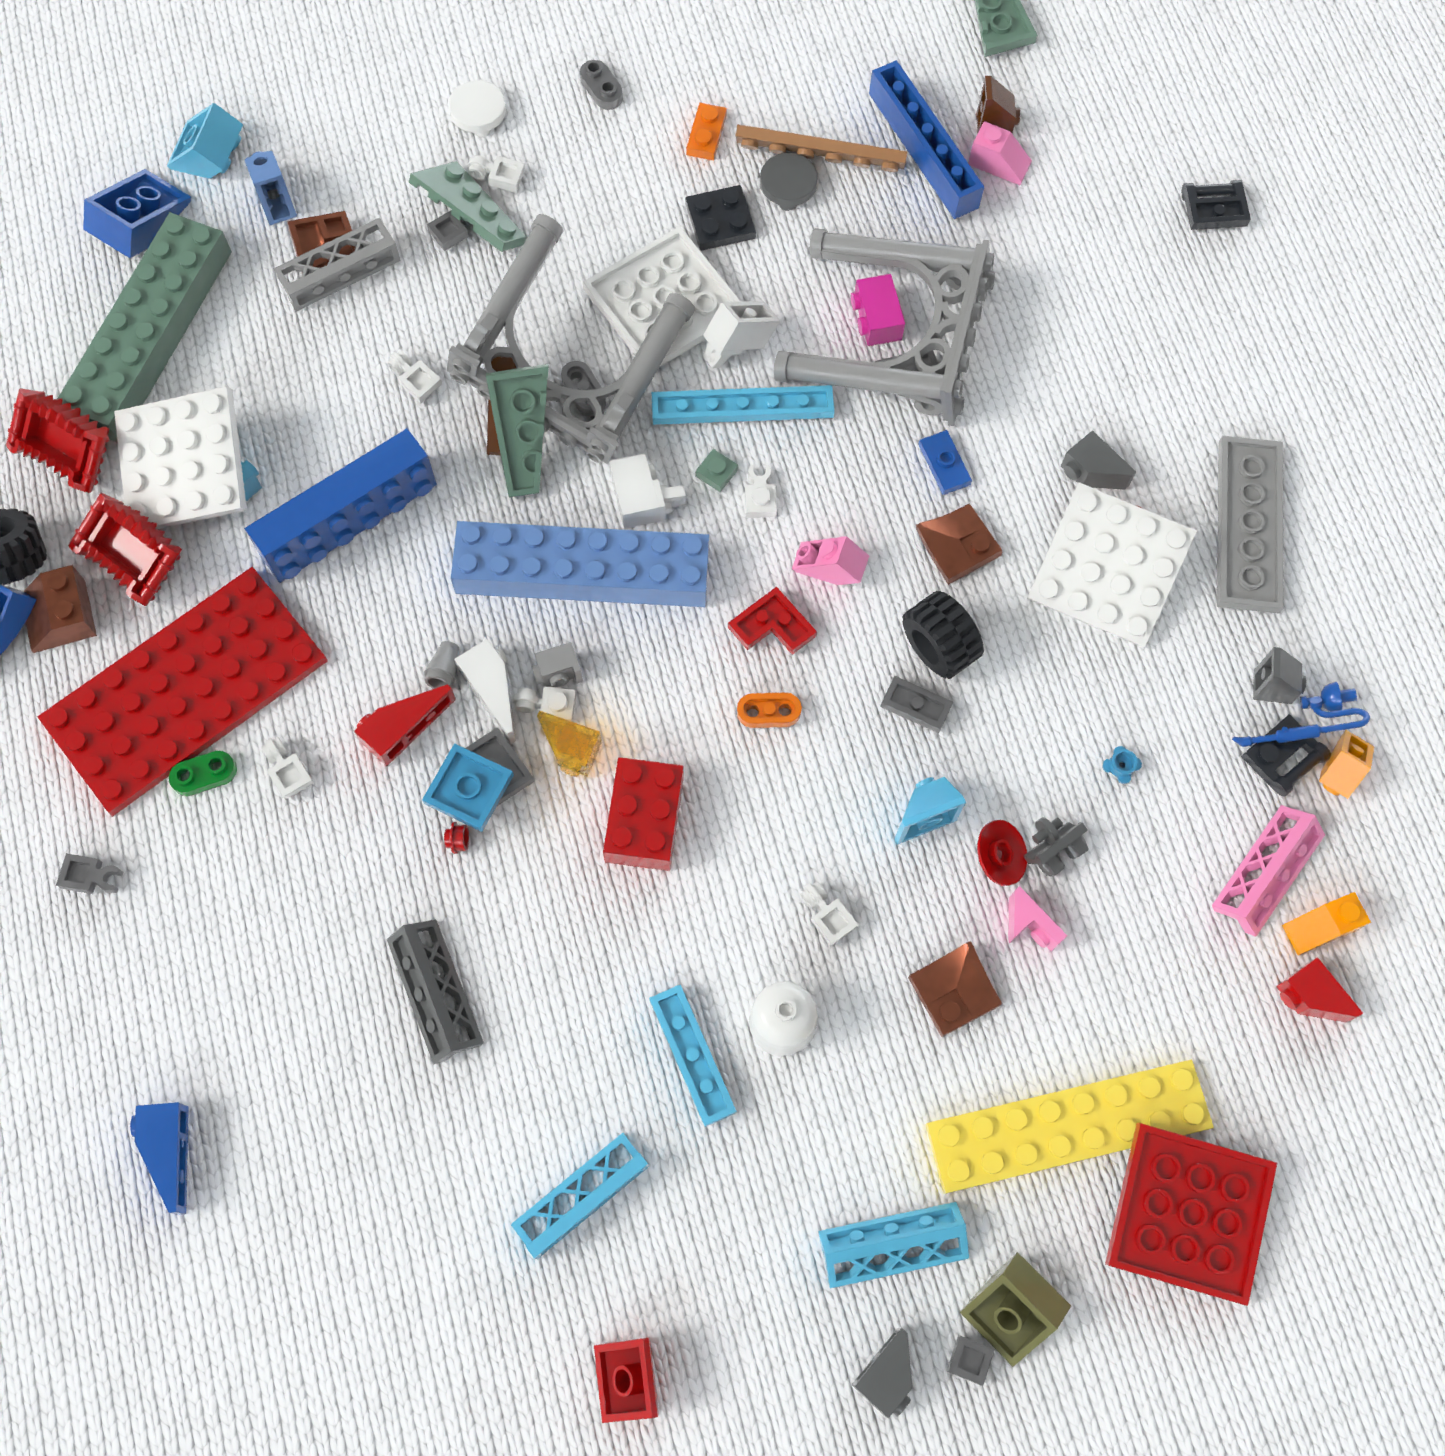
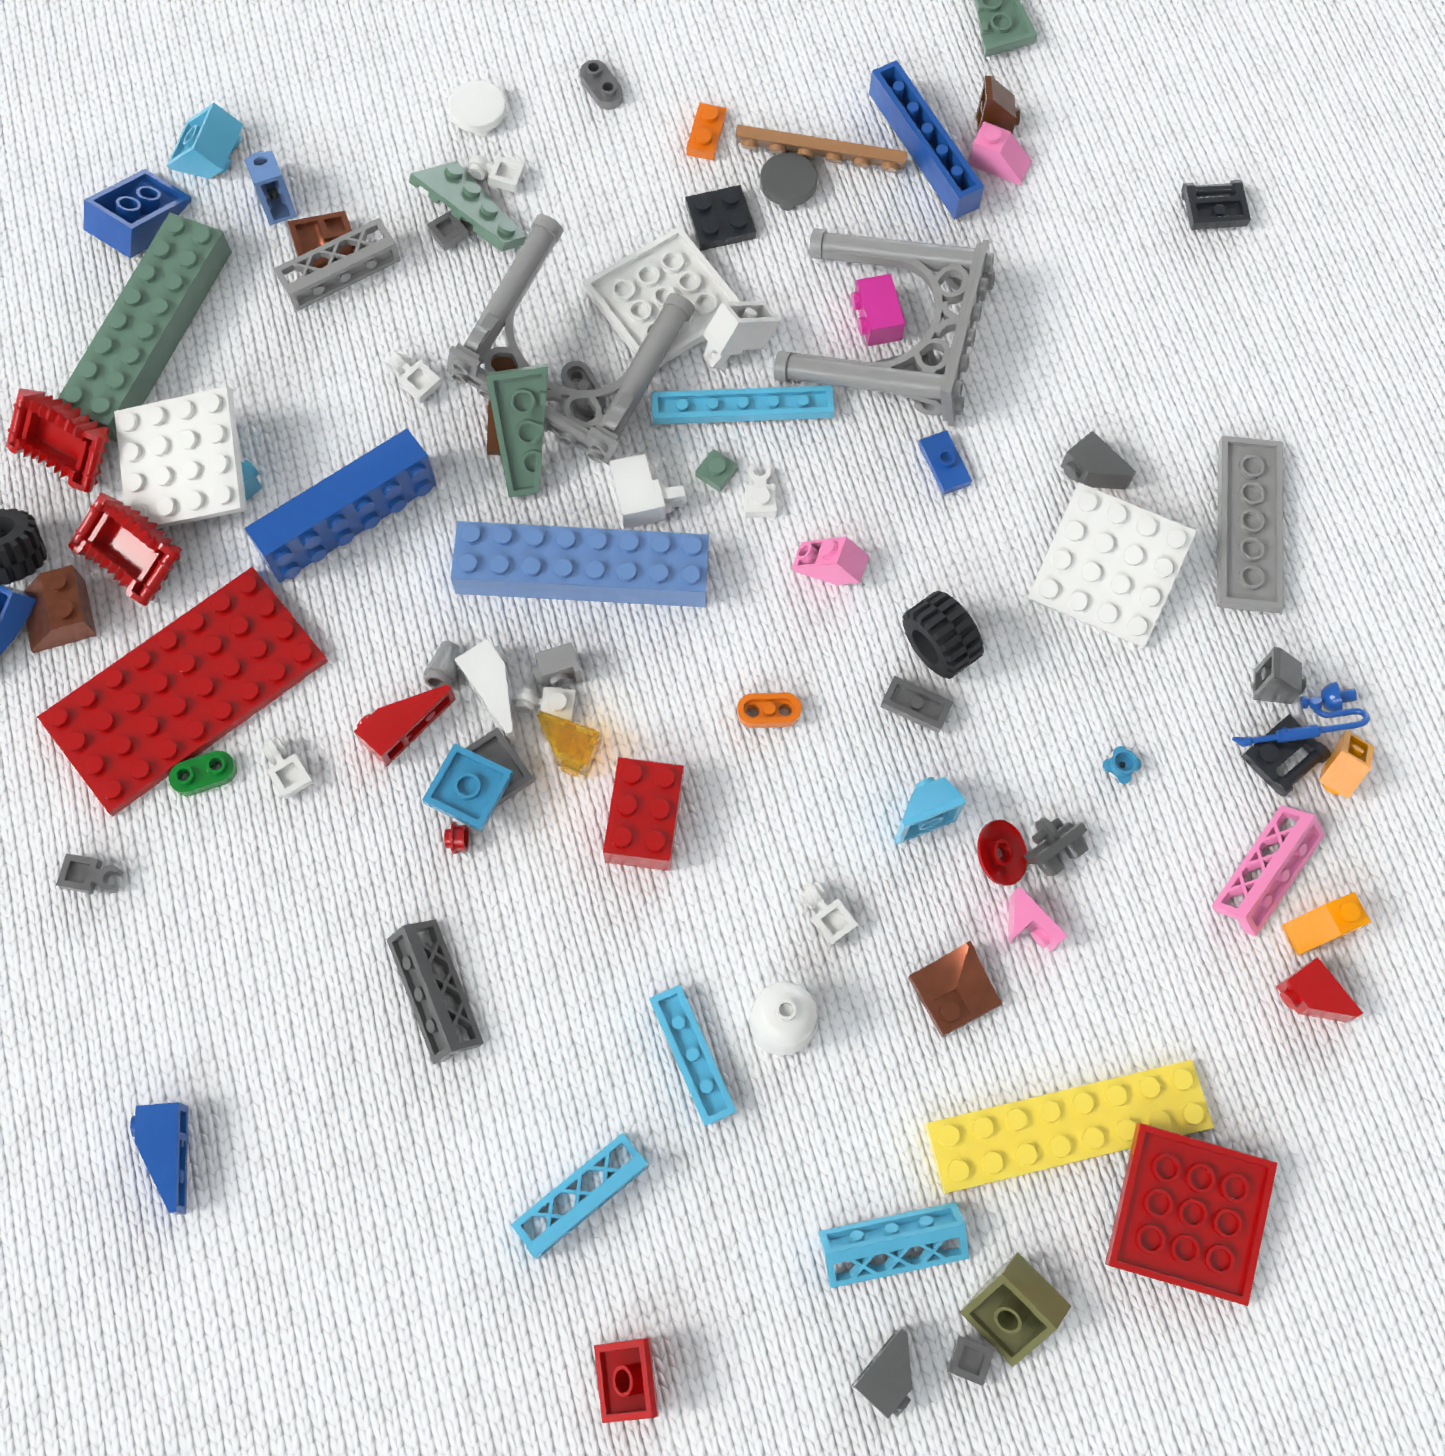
(775, 615): red plate -> none
(958, 543): copper plate -> none

